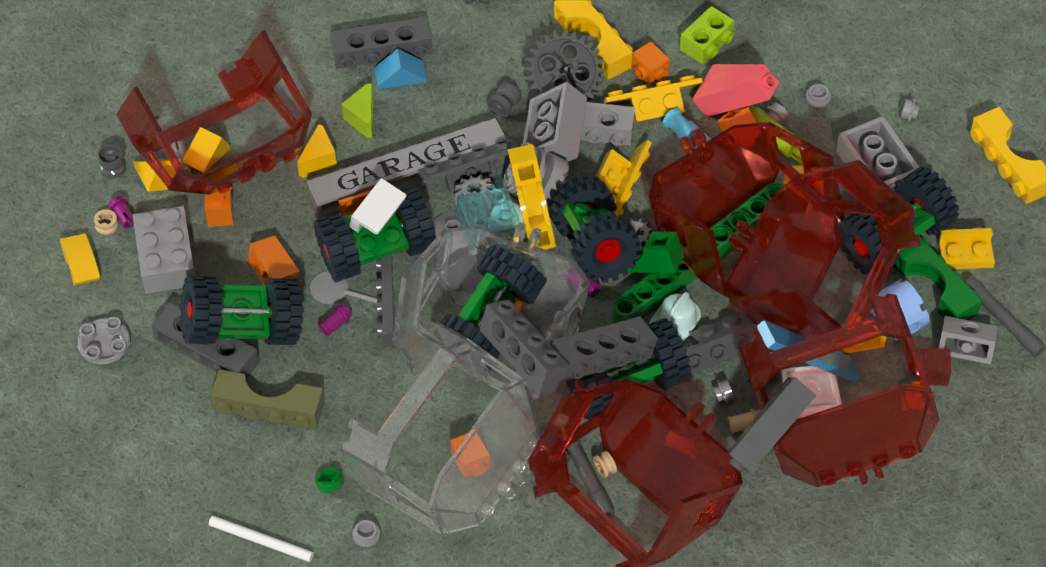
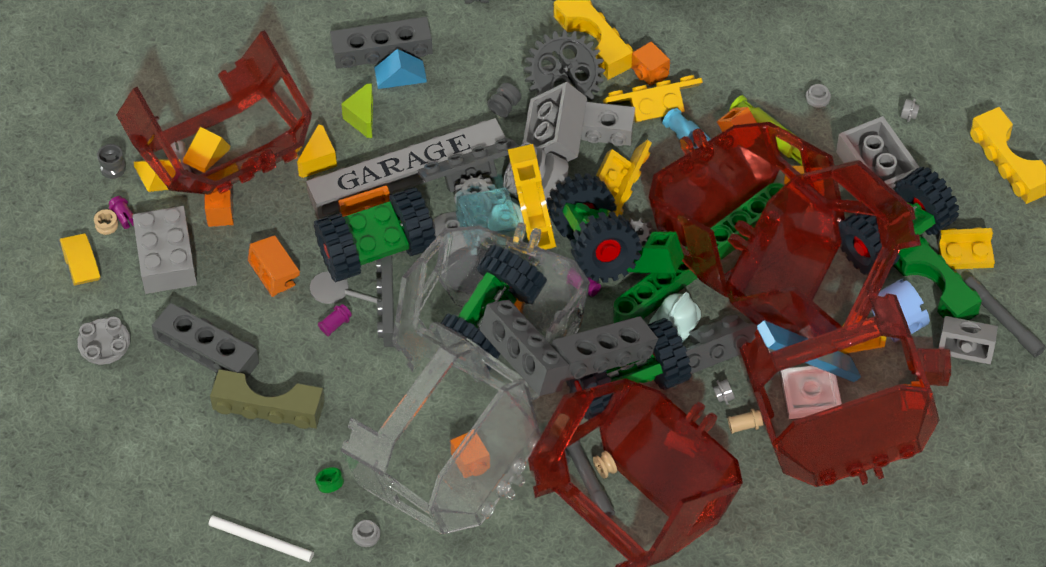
(241, 311): black plate -> none
(377, 207): white panel -> none
(707, 35): lime brick -> none
(734, 87): coral slope -> none
(770, 424): dark grey slope -> none
(777, 112): light grey plate -> none

